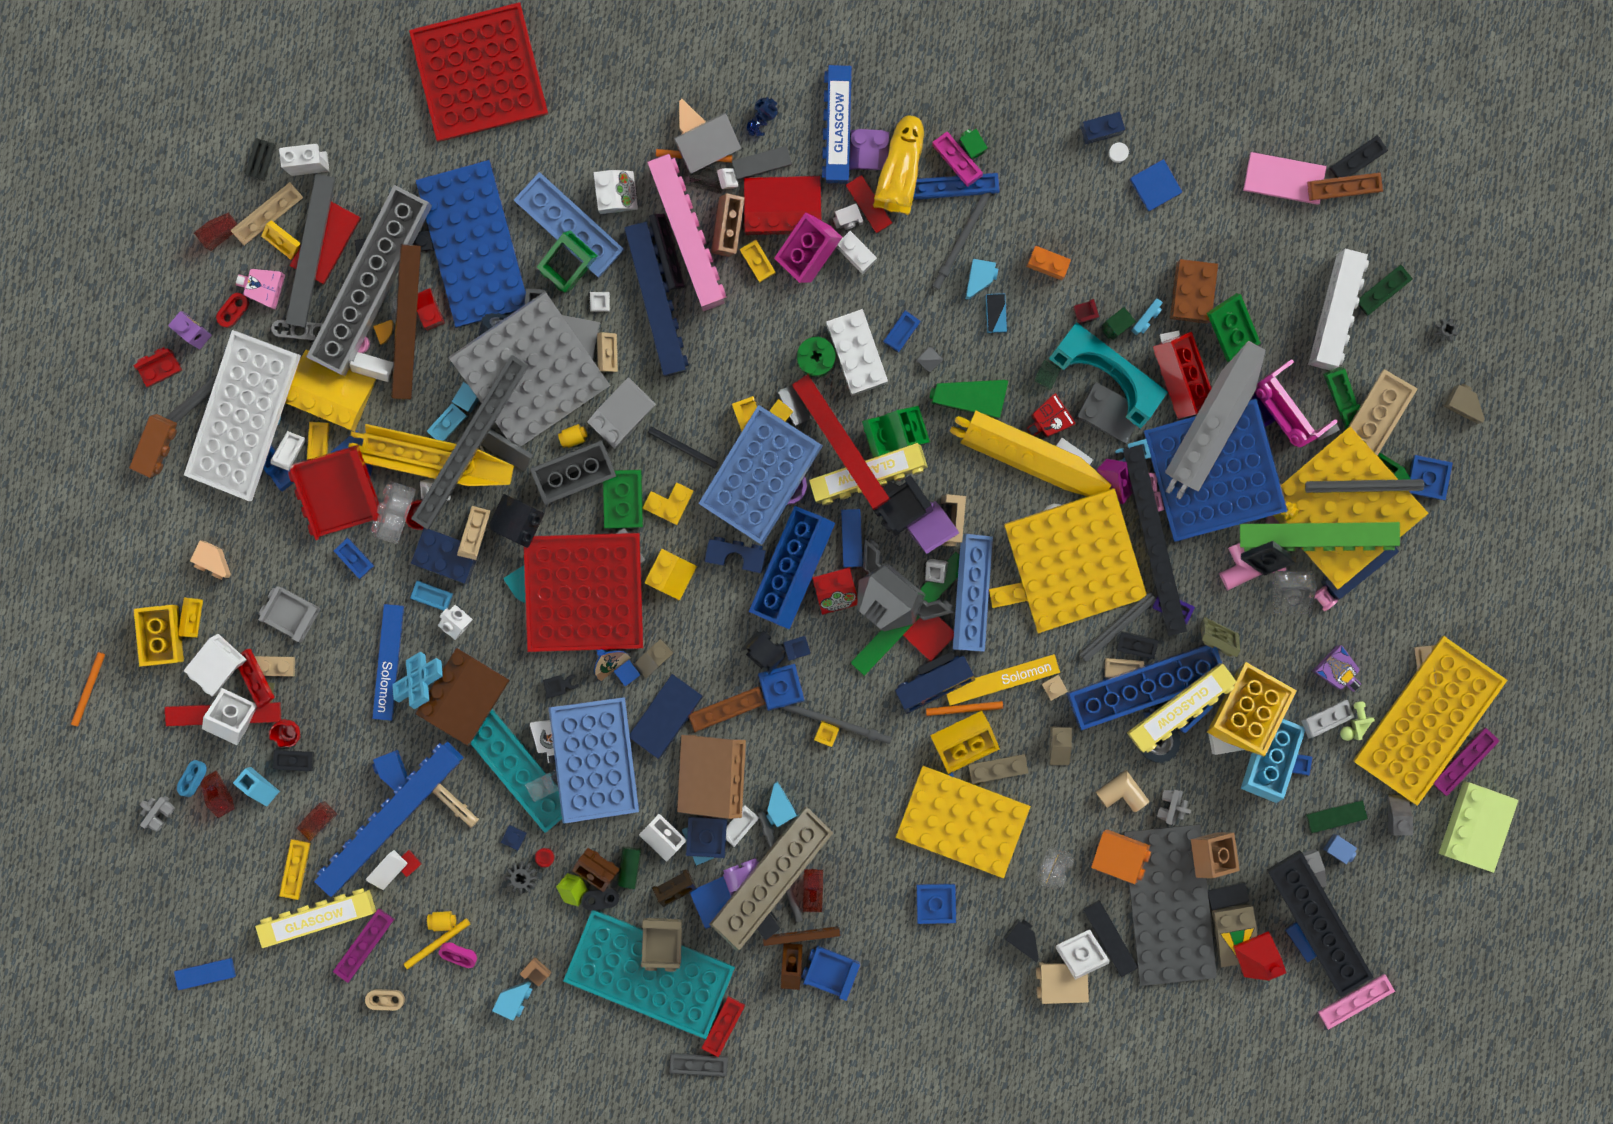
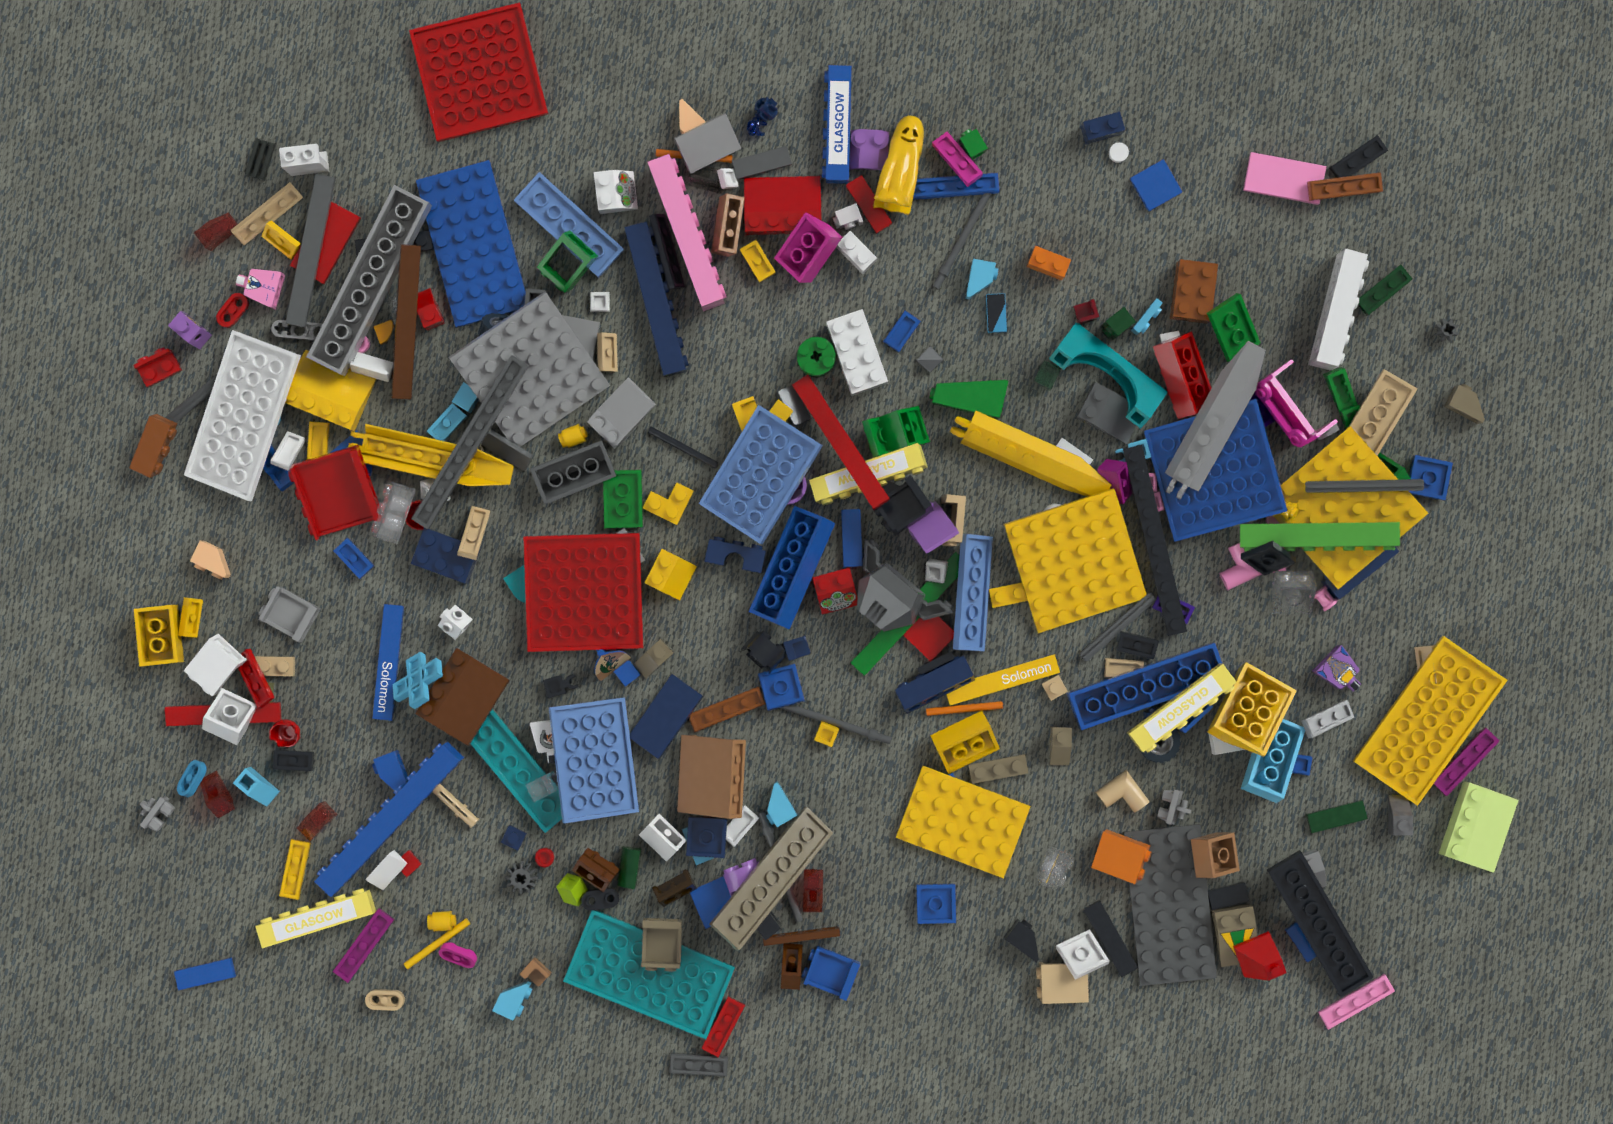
(88, 688): orange bar -> none
(431, 595): dark azure tile -> none
(515, 520): black panel -> none
(1050, 418): red torso -> none
(1220, 637): olive plate -> none
(1340, 849): medium blue brick -> none
(1359, 725): yellowish green piece -> none

